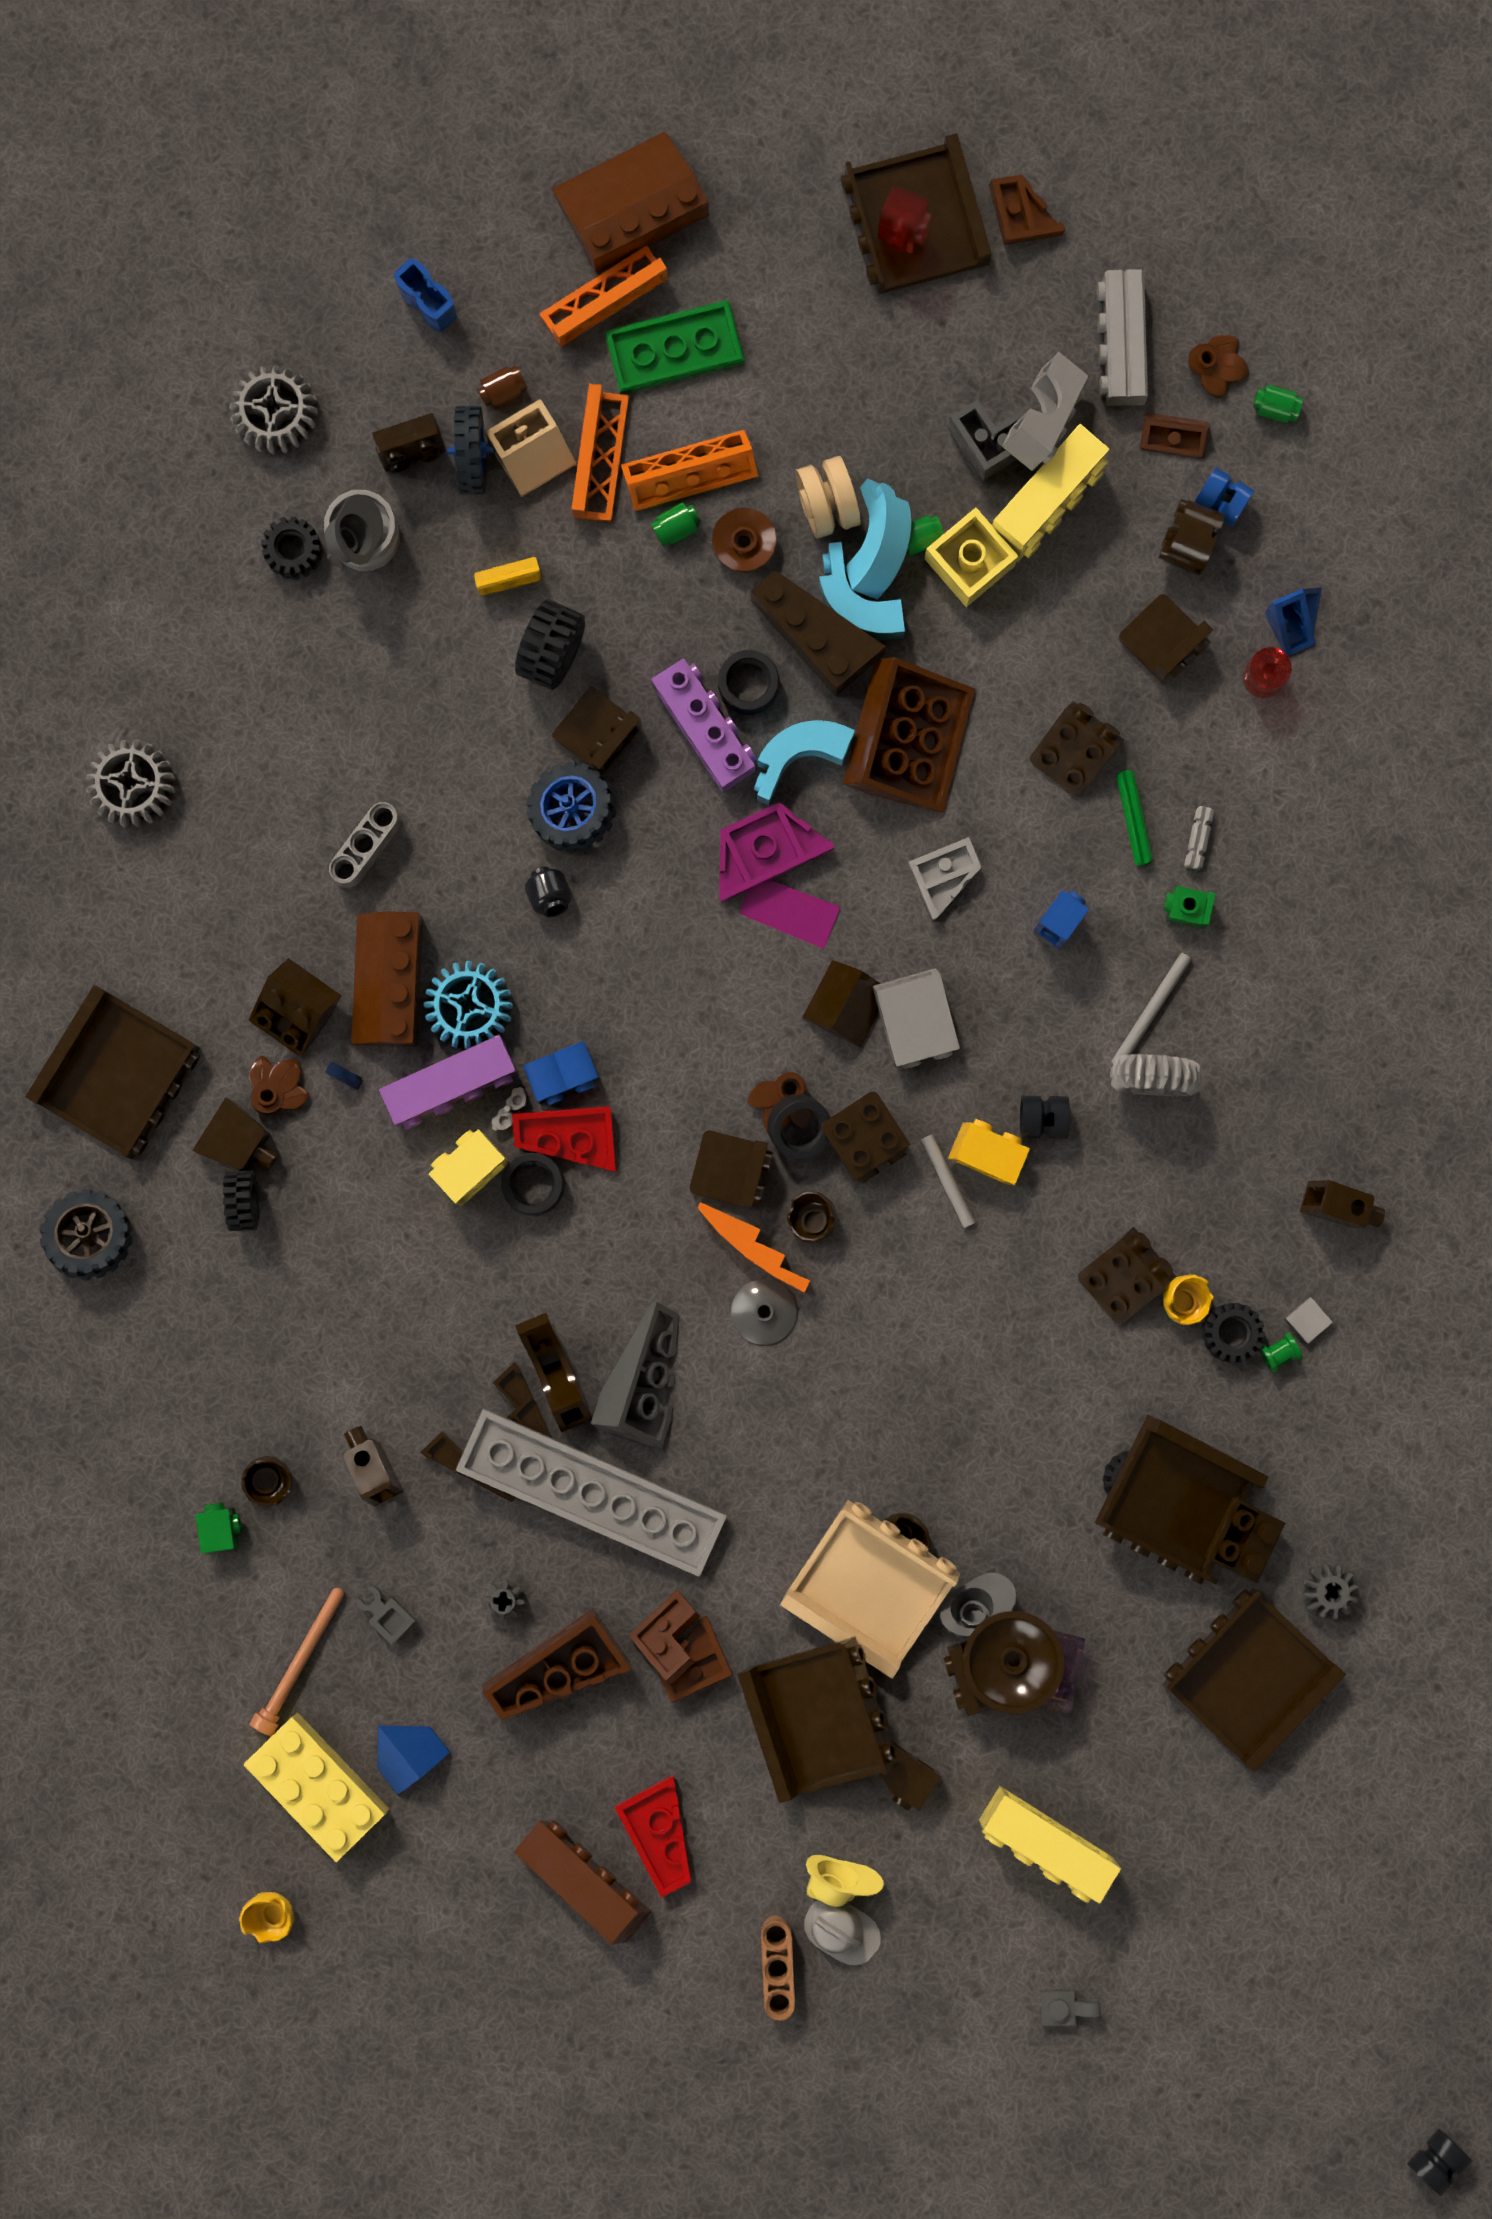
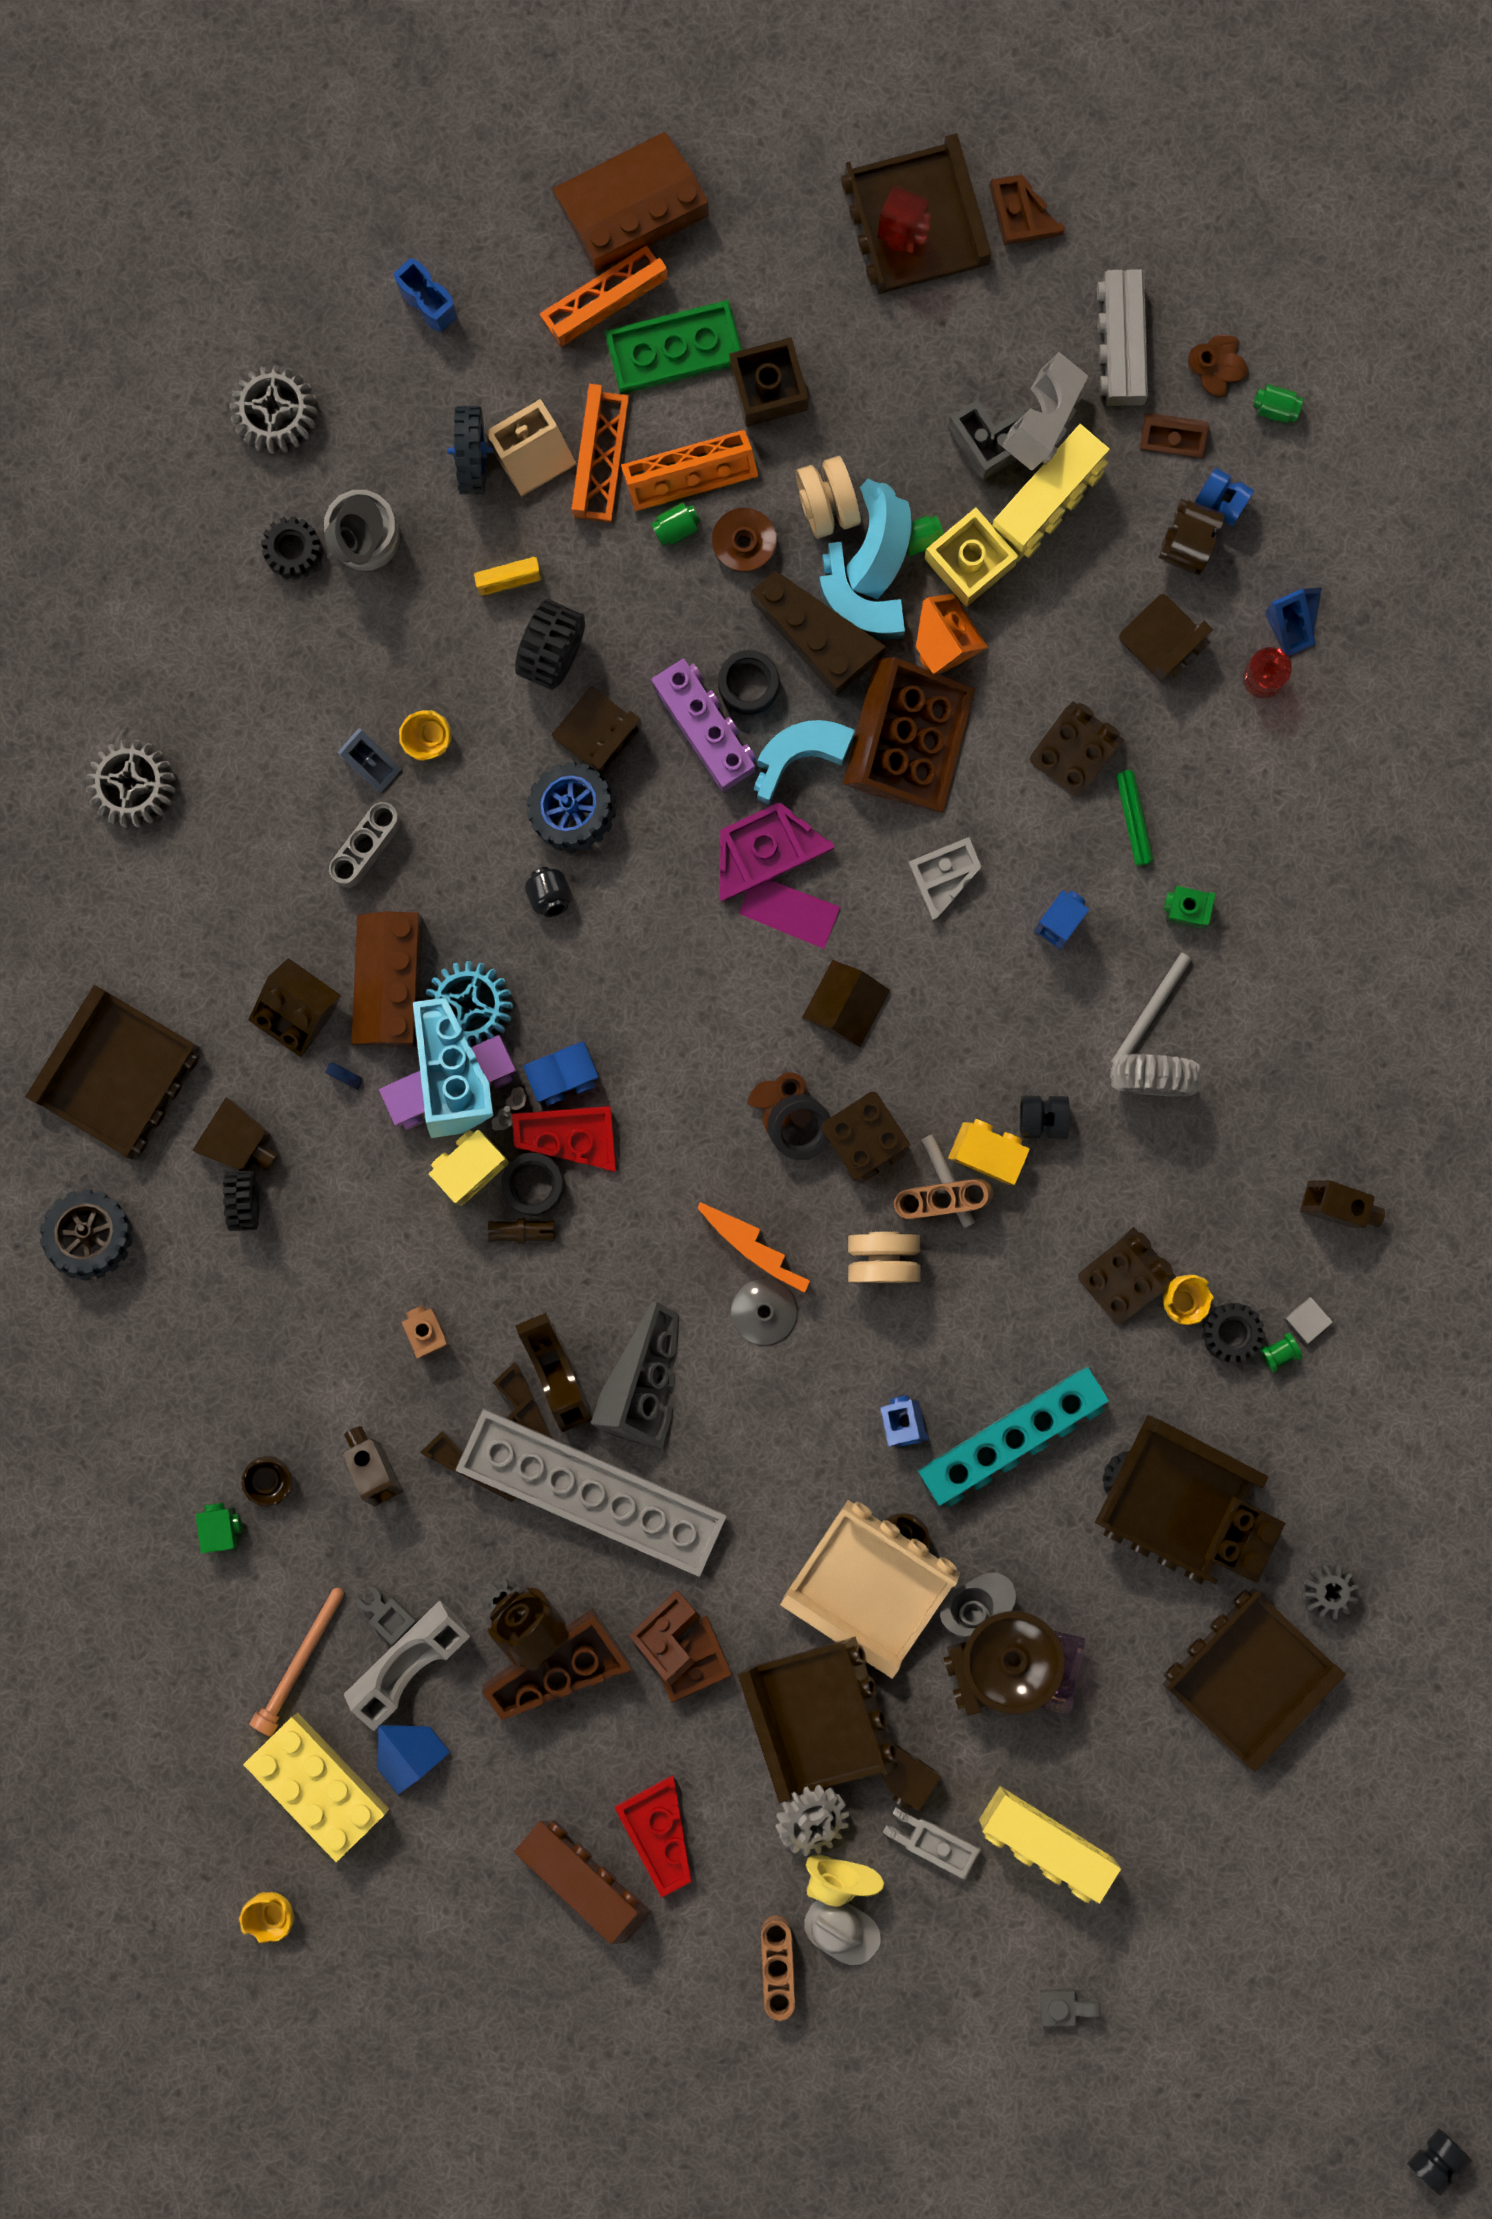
(278, 1081): reddish brown plate -> none
(369, 760): none -> sand blue slope
(380, 1688): none -> light grey arch
(409, 443): dark brown bracket -> none
(425, 735): none -> yellow hair
(433, 1340): none -> medium nougat brick
(451, 1078): none -> medium azure wedge
(502, 387): reddish brown brick -> none
(521, 1231): none -> dark brown pin
(527, 1628): none -> dark brown brick
(730, 1169): dark brown bracket -> none
(768, 381): none -> dark brown brick
(812, 1216): dark brown hair -> none
(815, 1820): none -> light grey gear
(884, 1258): none -> tan wheel
(892, 1416): none -> blue brick
(916, 1018): light grey brick -> none
(927, 1198): none -> medium nougat beam
(935, 1844): none -> light grey hinge
(946, 634): none -> orange slope
(1080, 1384): none -> teal brick
(1199, 838): light grey axle -> none

